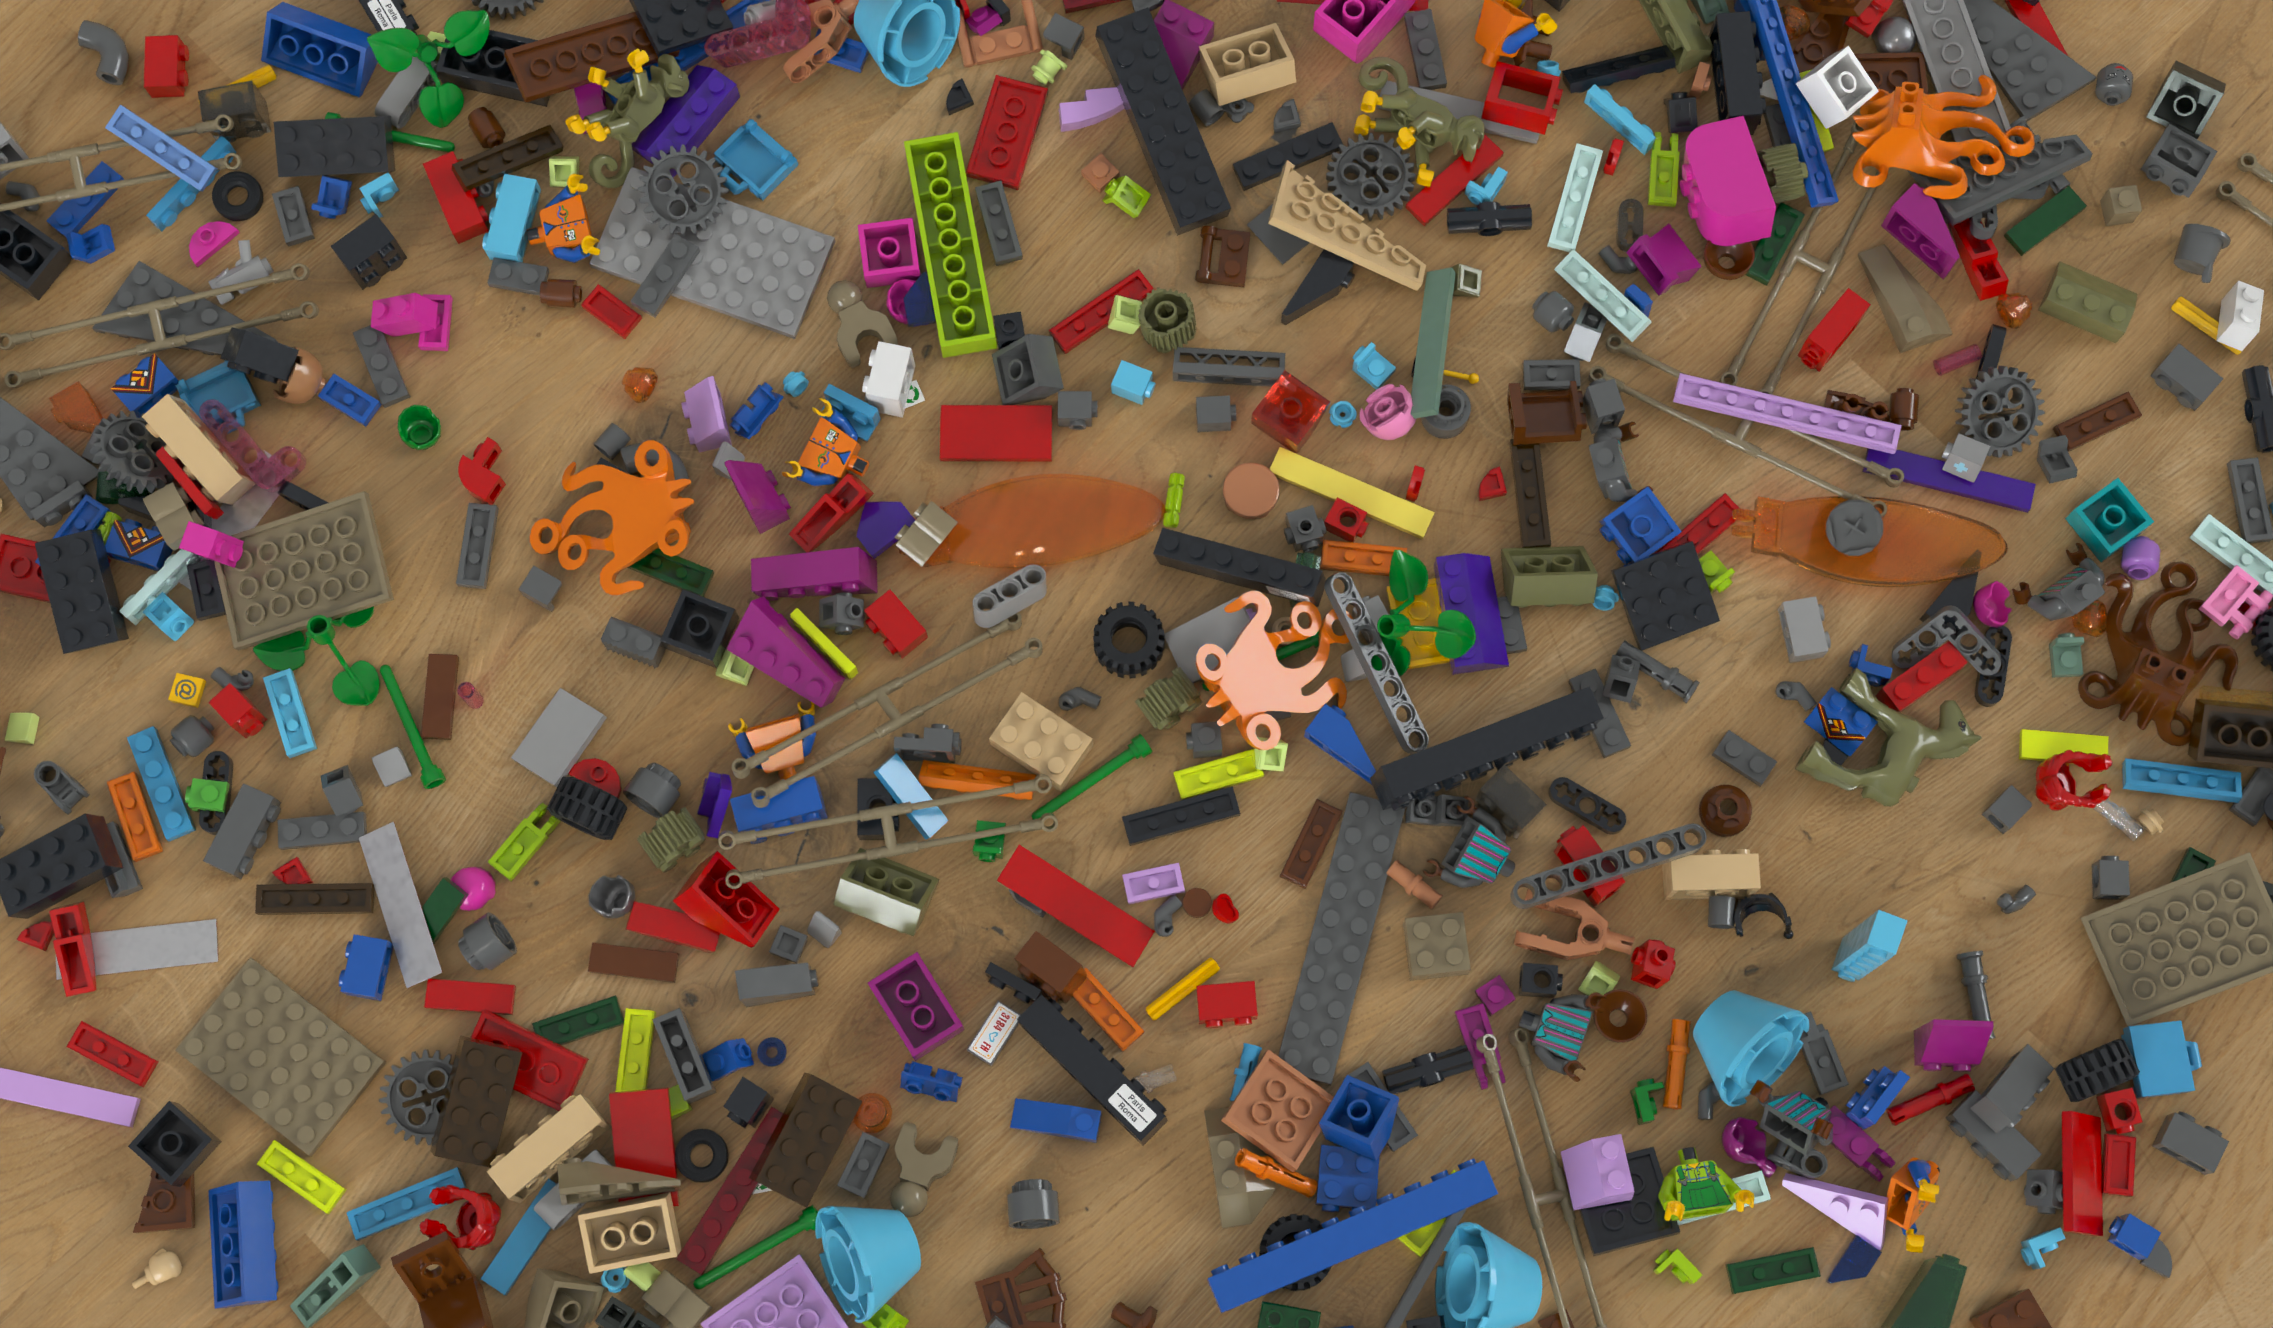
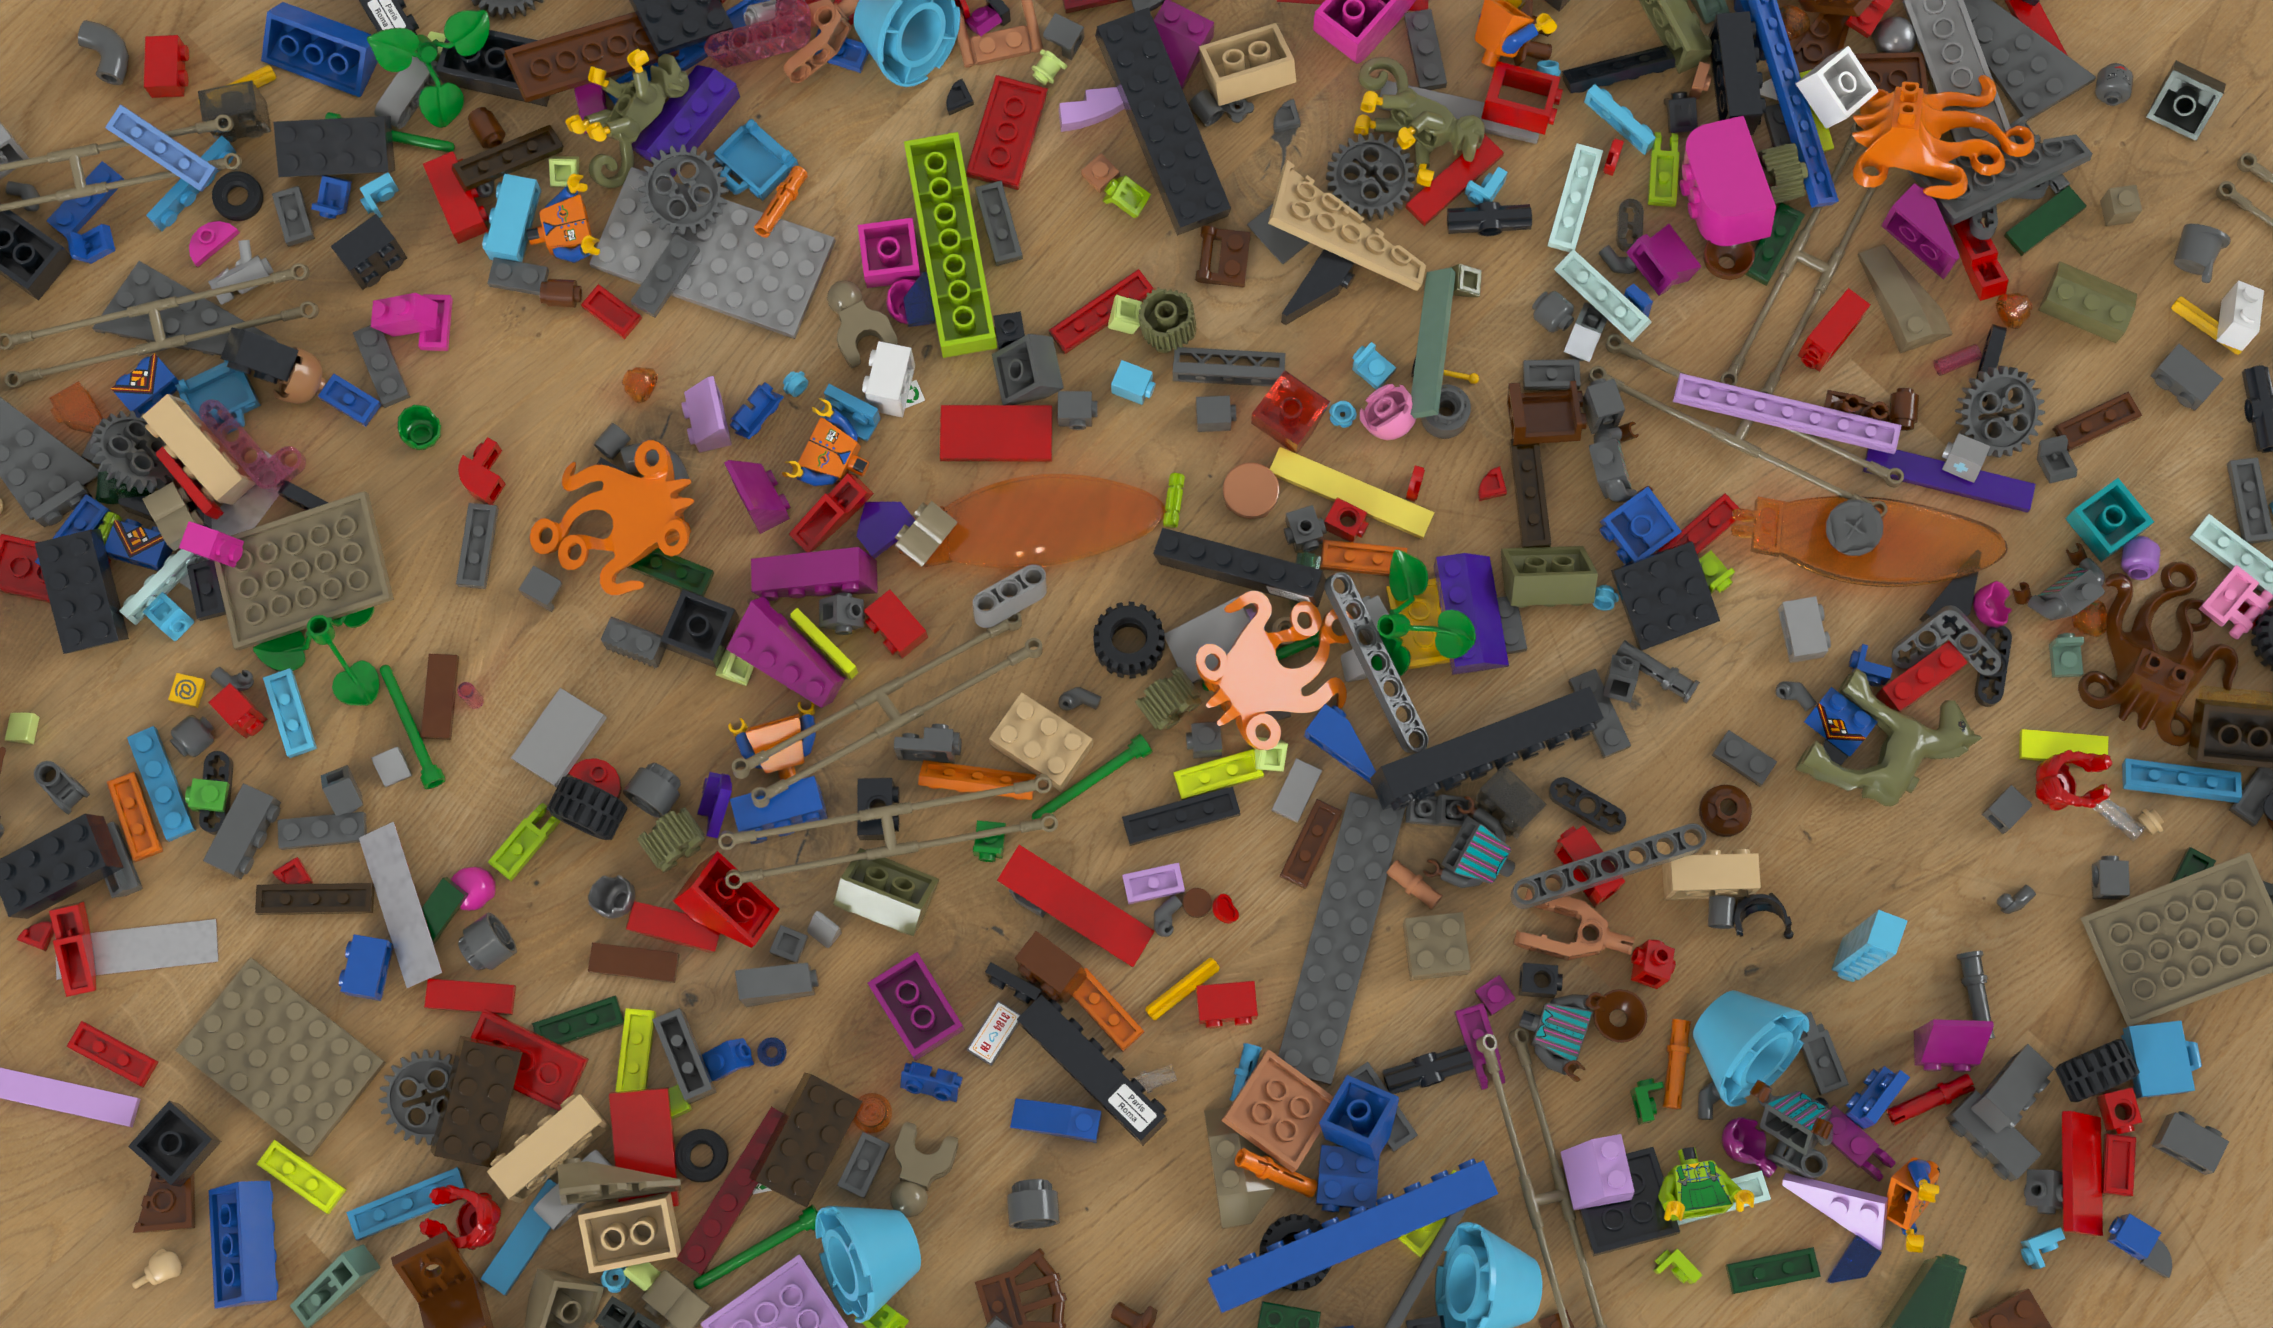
(725, 453): light grey slope -> none
(747, 1103): black brick -> none
(786, 192): none -> orange pin
(906, 788): tile -> none
(1296, 790): none -> light grey tile
(1298, 151): black plate -> none
(1599, 980): yellowish green slope -> none
(2178, 161): dark grey plate -> none

